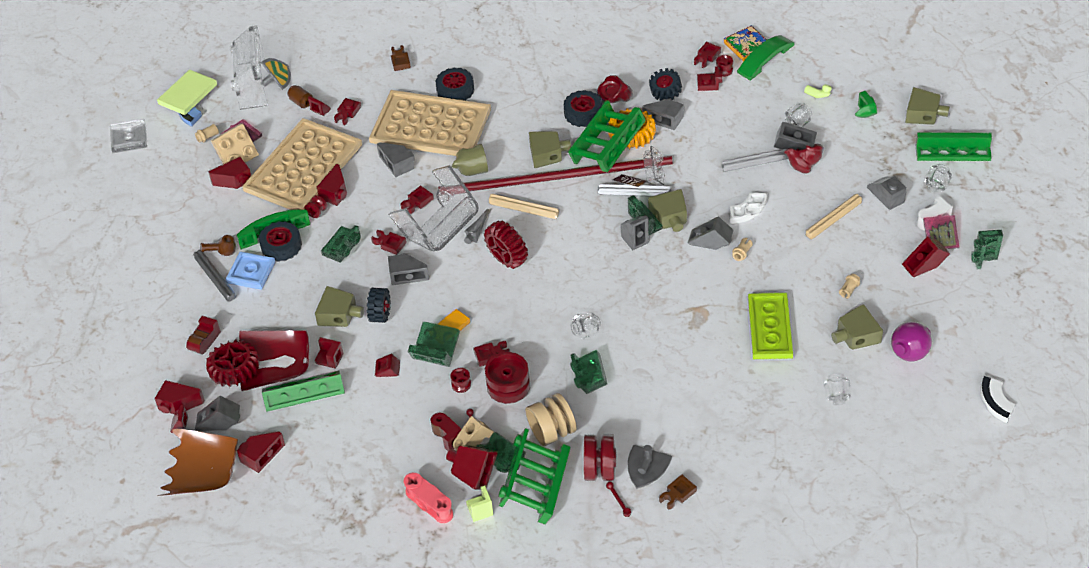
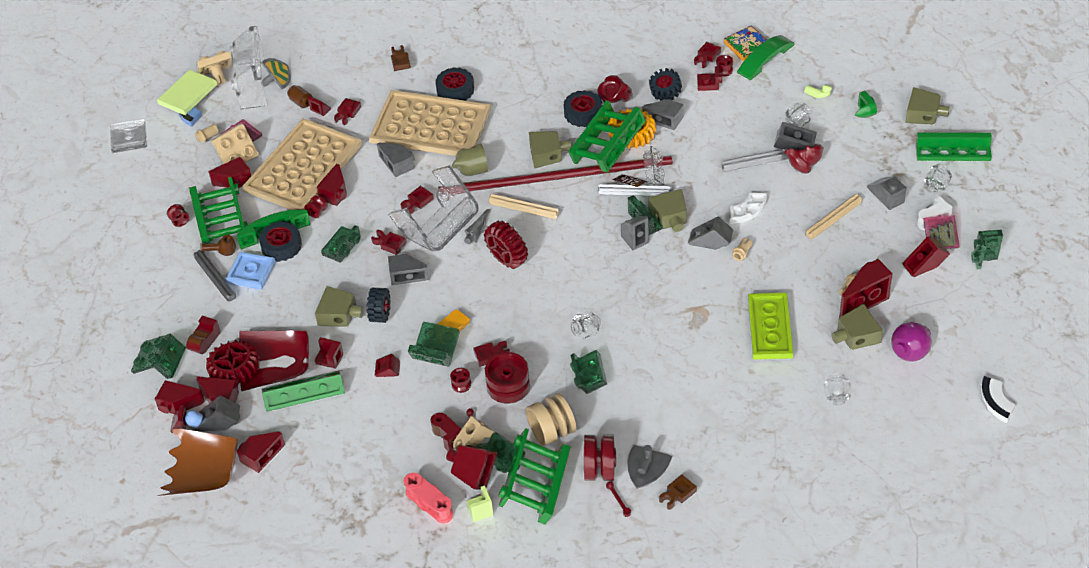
(159, 353): none -> clear green bracket
(177, 215): none -> dark red wheel
(193, 418): none -> light blue hinge
(202, 210): none -> green fence
(215, 65): none -> tan plate
(216, 387): none -> dark red slope
(868, 287): none -> dark red slope

